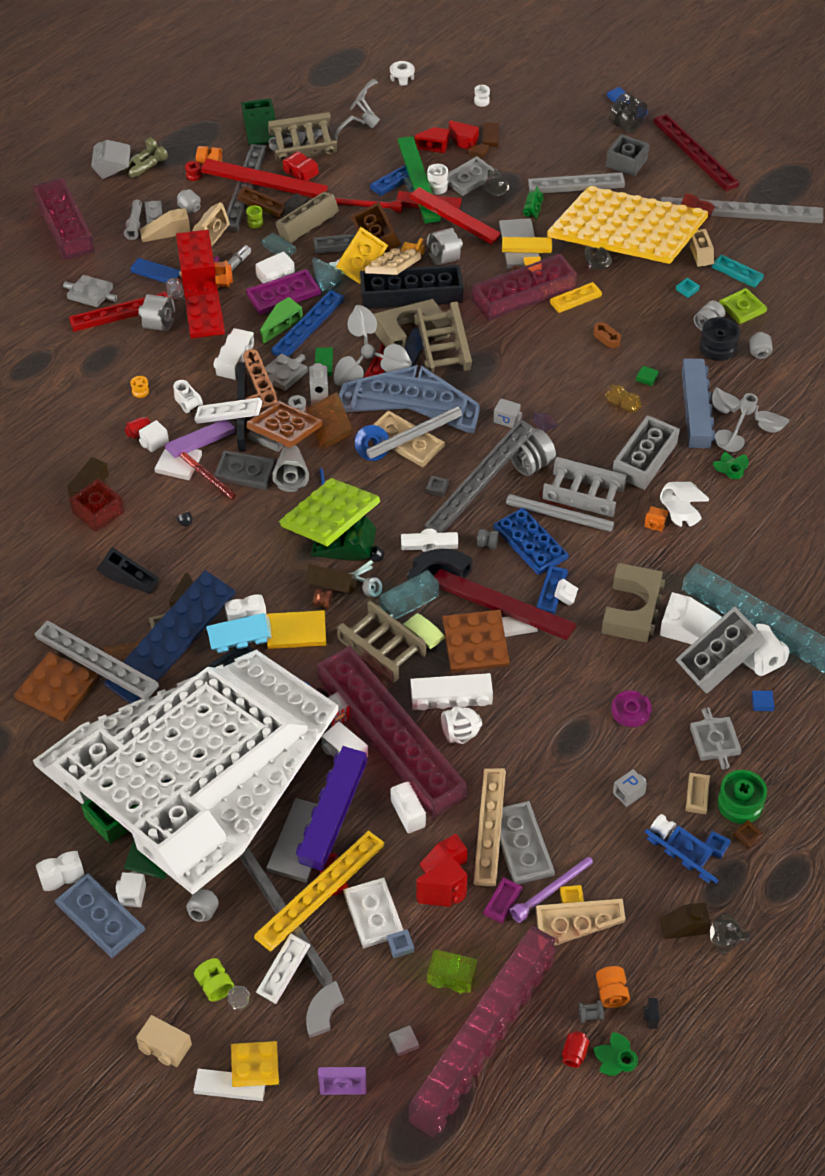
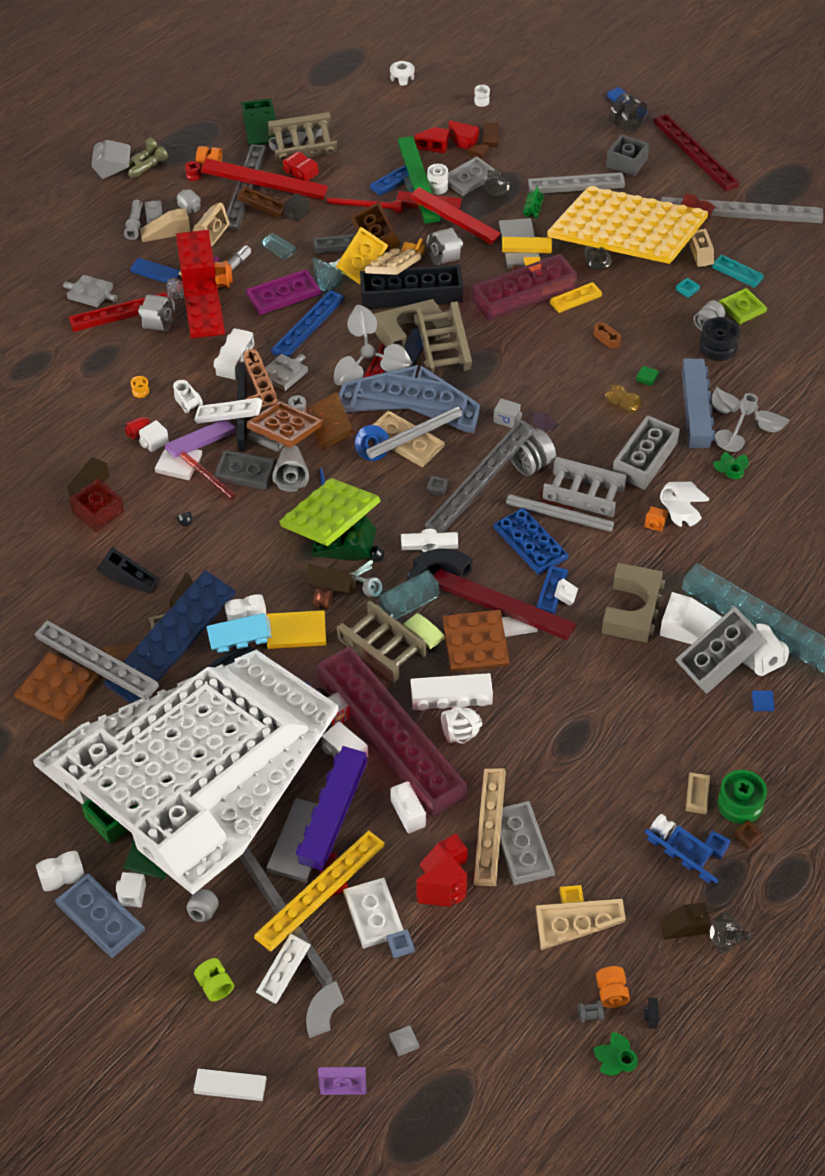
(63, 219): clear pink brick -> none
(163, 1041): tan brick -> none
(238, 997): clear tile -> none
(254, 216): lime wheel -> none
(254, 1064): yellow plate -> none
(274, 267): white brick -> none
(280, 319): bright green slope -> none
(307, 217): dark tan brick -> none
(318, 377): light grey torso -> none
(325, 357): green tile -> none
(368, 117): light grey plant -> none
(452, 971): clear neon green brick -> none
(481, 1032): clear pink brick -> none
(483, 536): dark grey wheel -> none
(502, 900): magenta tile -> none
(520, 911): medium lavender piece -> none
(575, 1049): red brick -> none
(630, 787): light grey brick -> none
(631, 708): magenta tile -> none
(715, 738): light grey plate -> none
(760, 345): light grey head -> none

